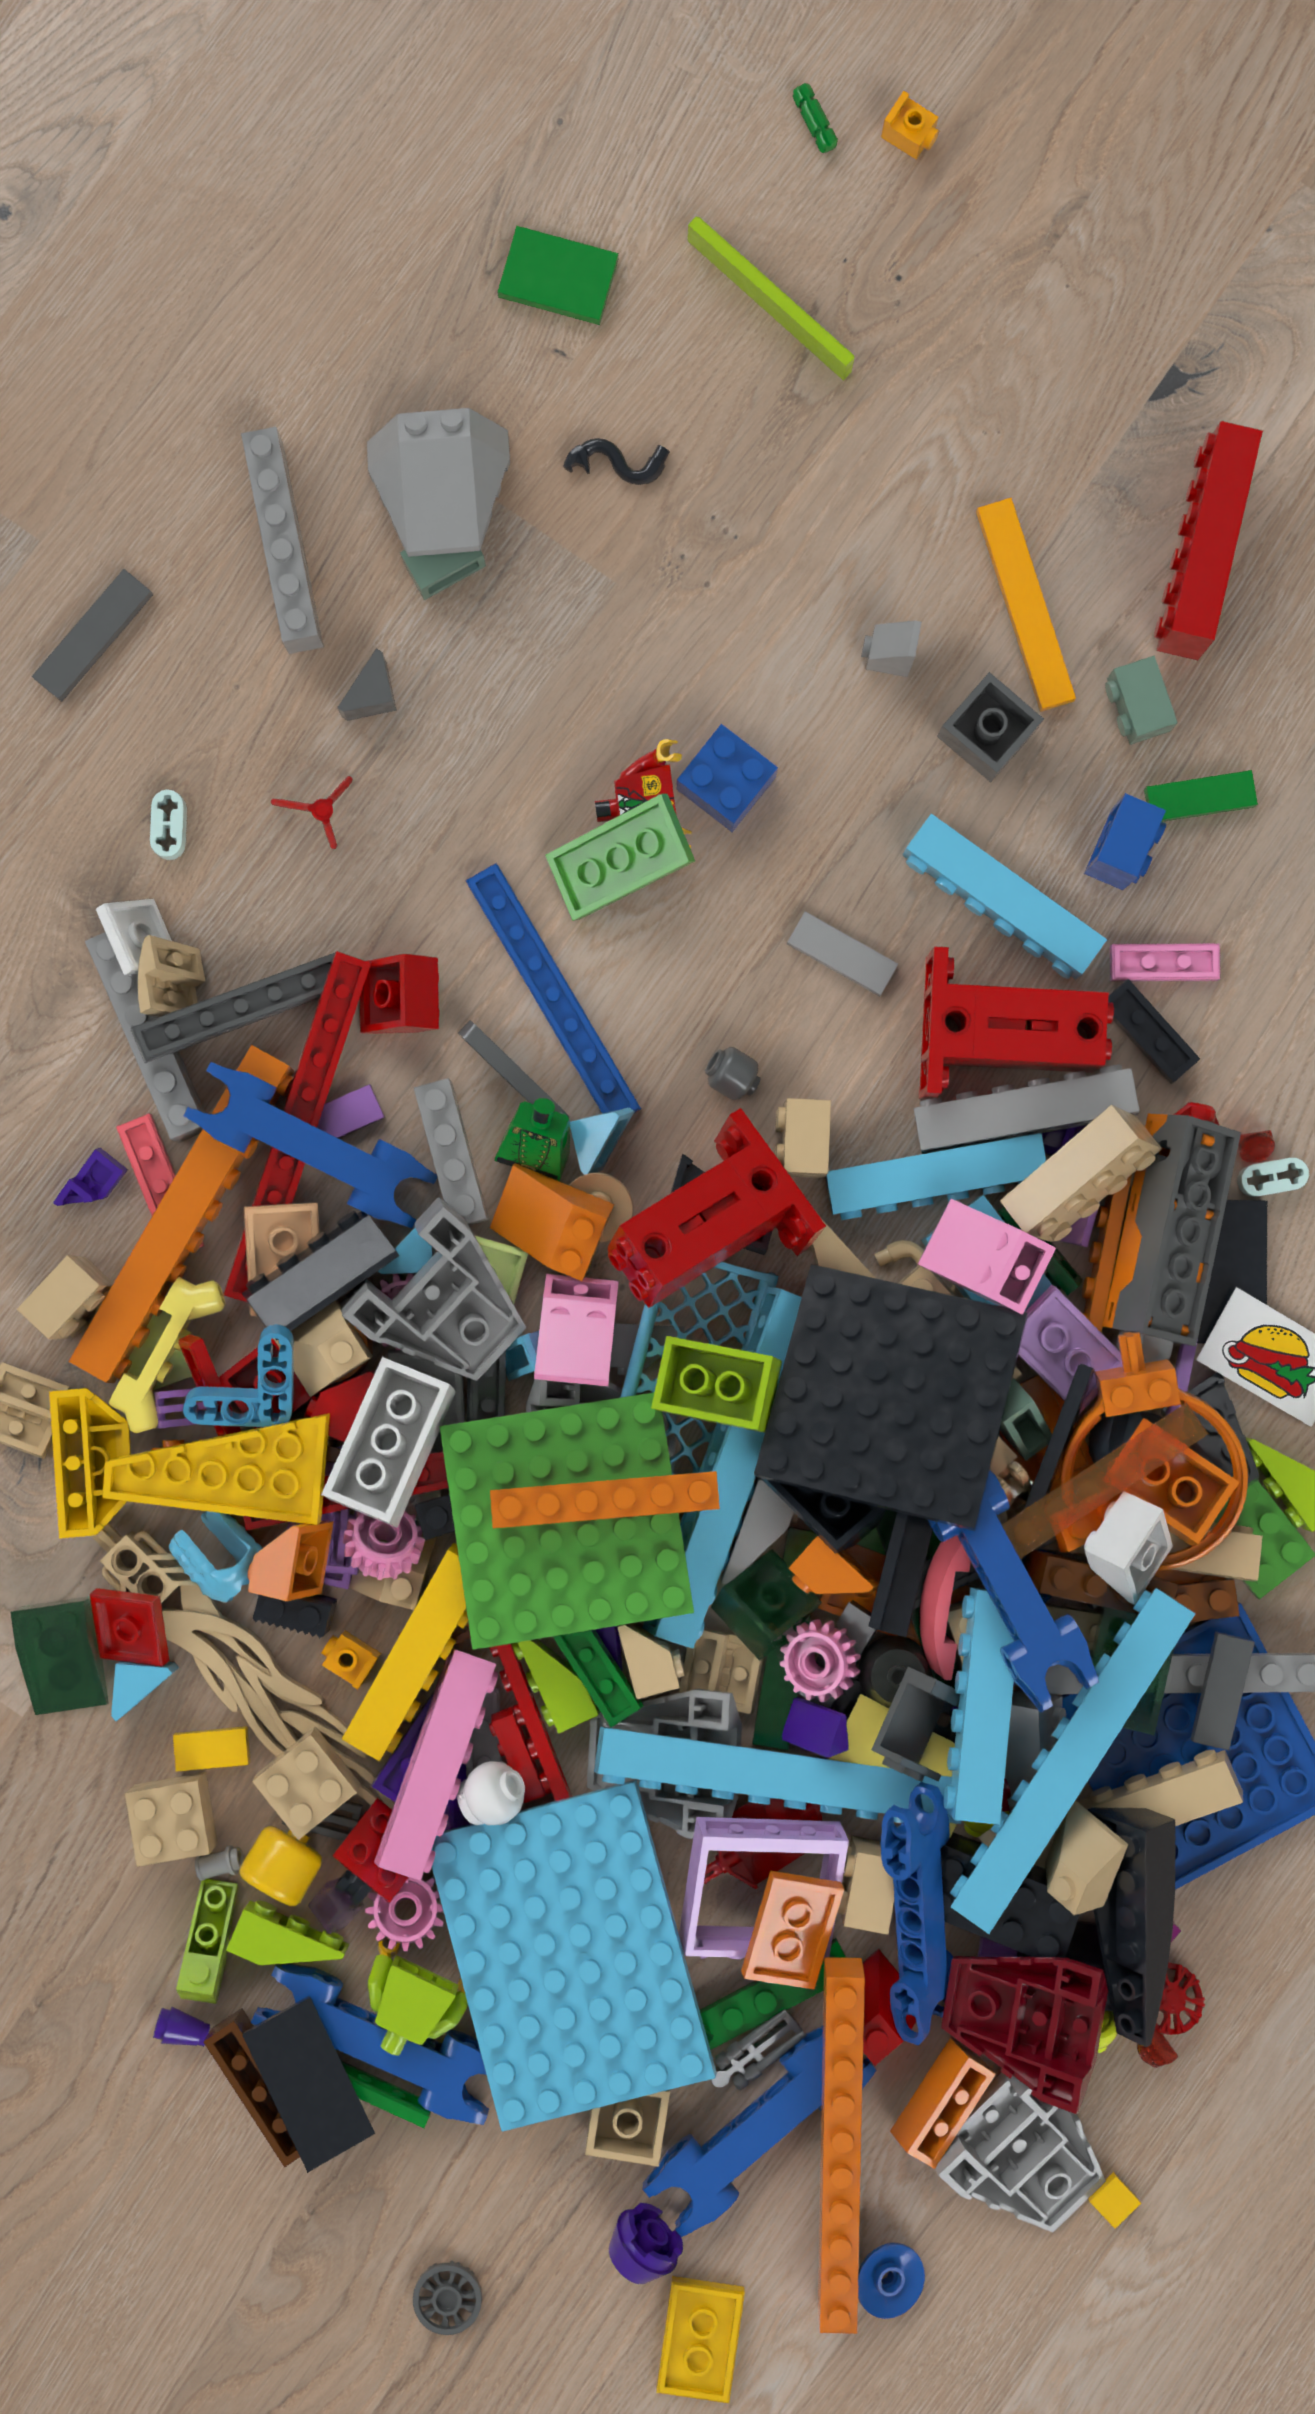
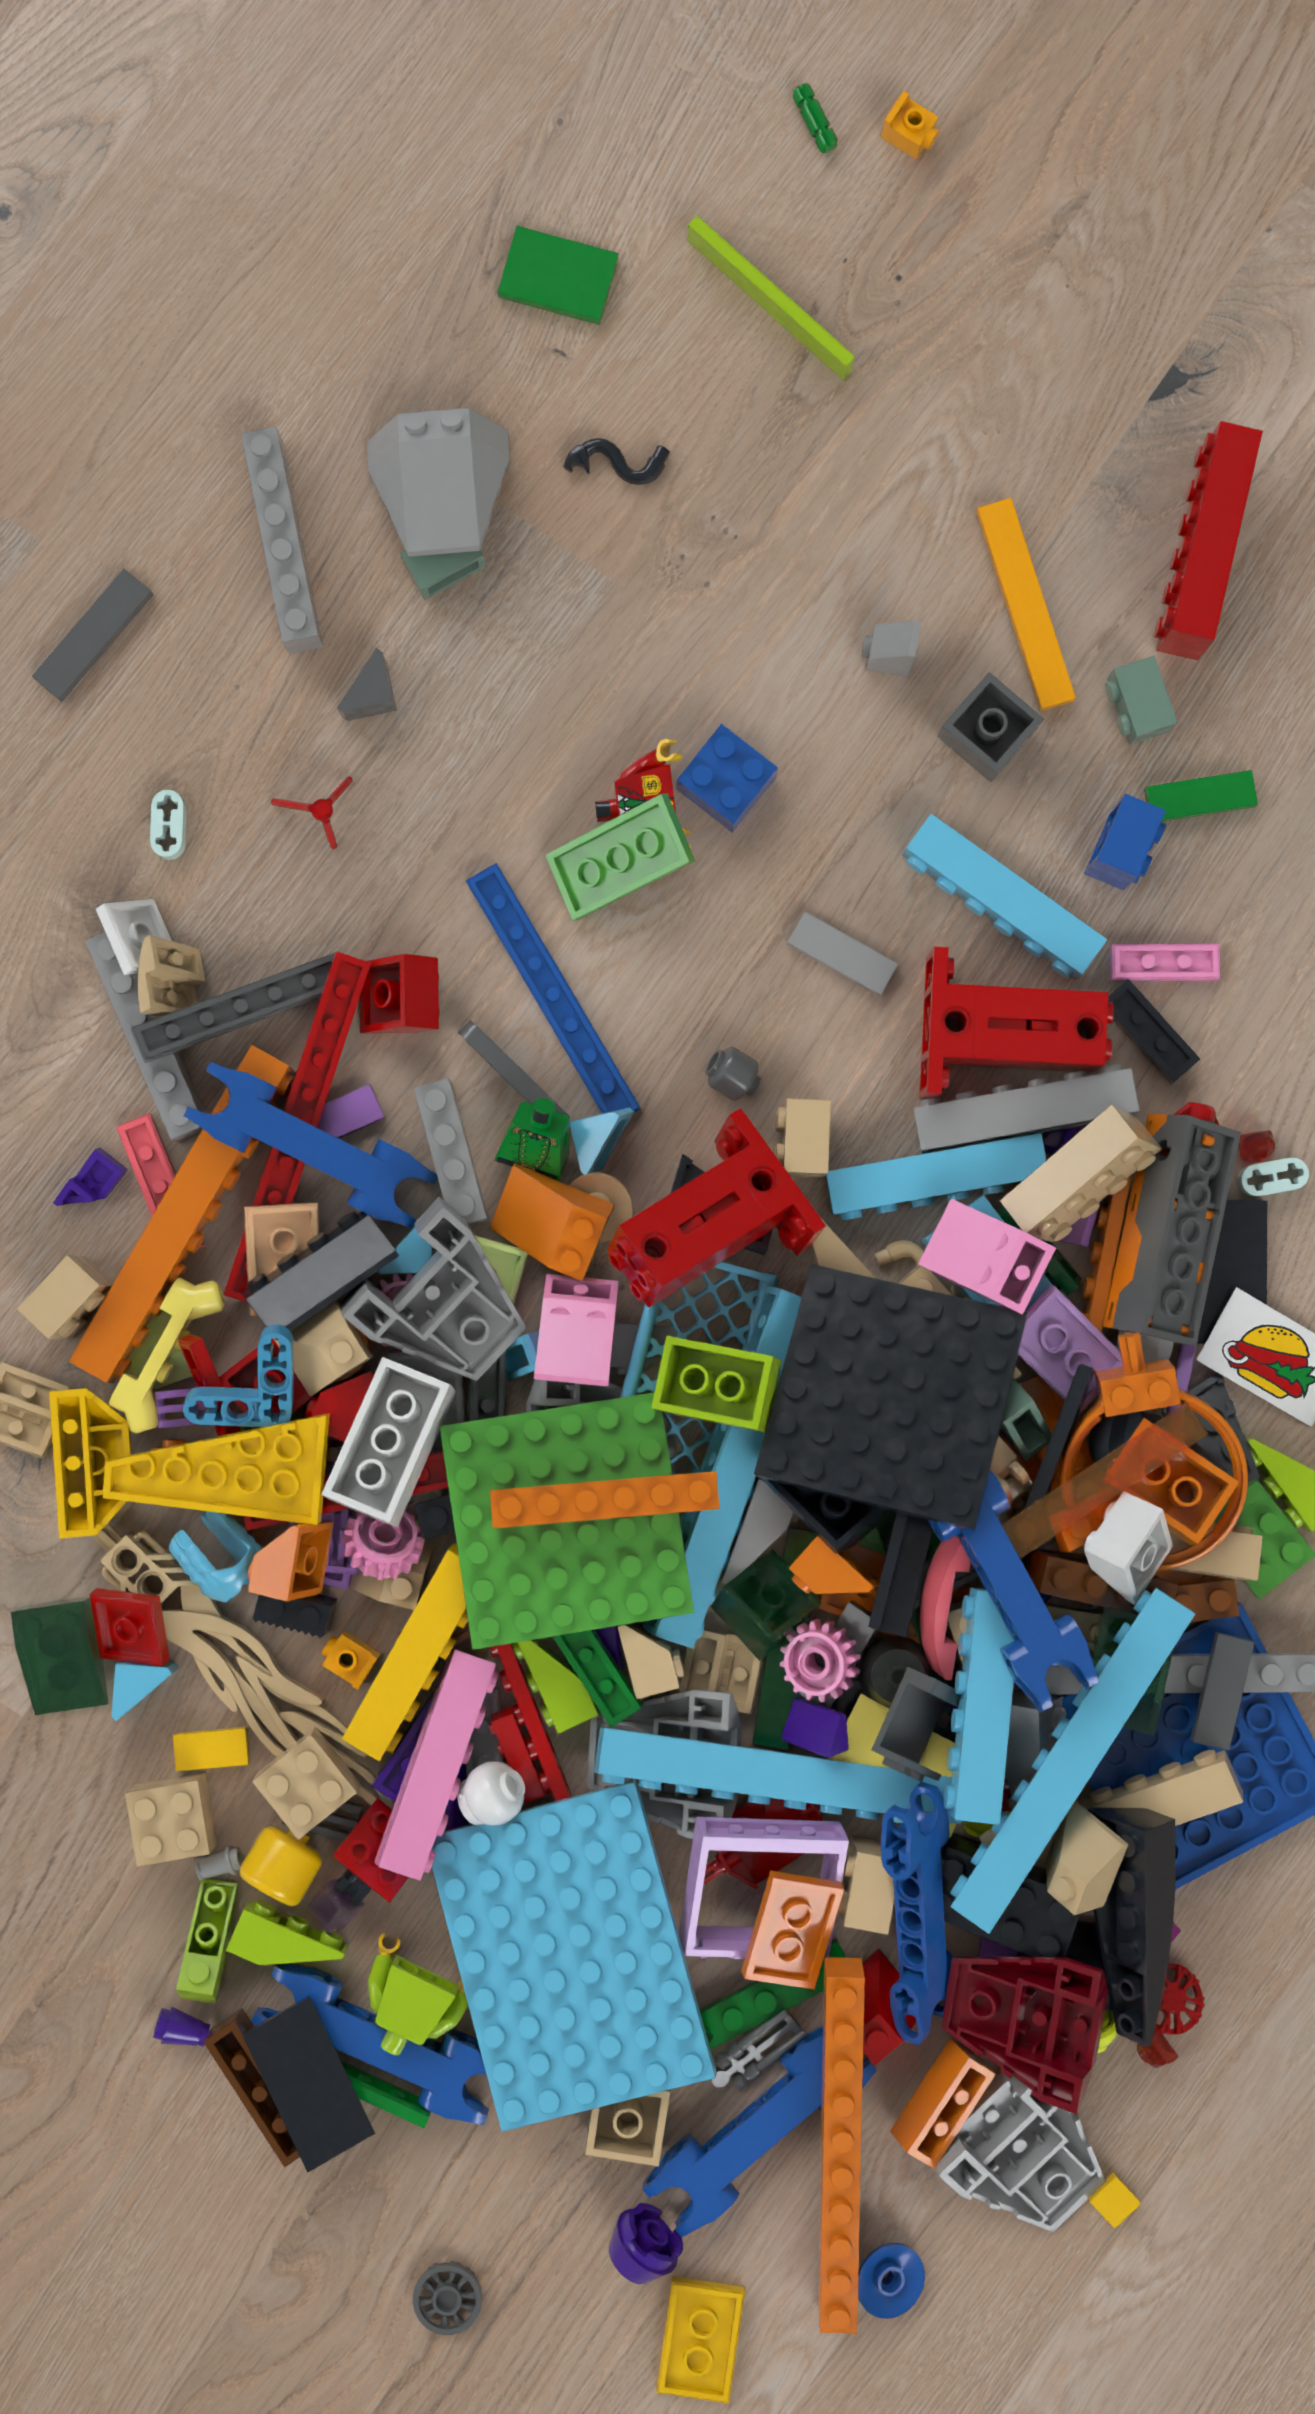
(407, 1930): bright pink gear -> none

